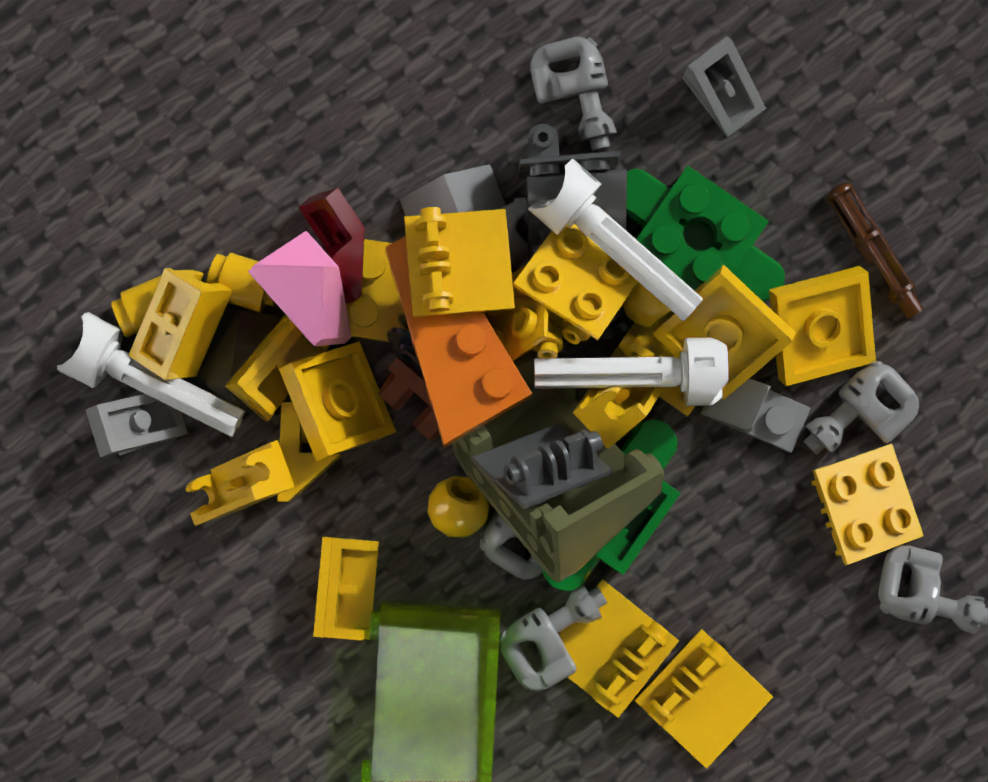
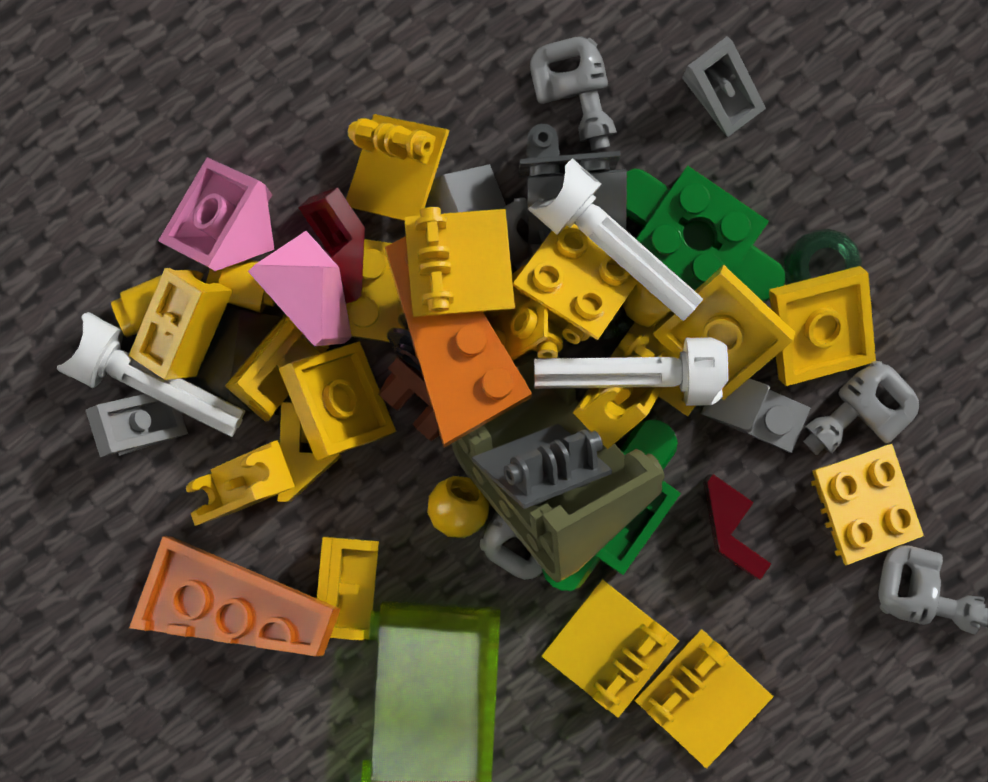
(221, 218): none -> bright pink slope
(223, 602): none -> orange wing
(394, 165): none -> yellow hinge
(543, 630): light grey piece -> none
(725, 511): none -> dark red slope
(798, 257): none -> clear green piece
(875, 248): reddish brown piece -> none

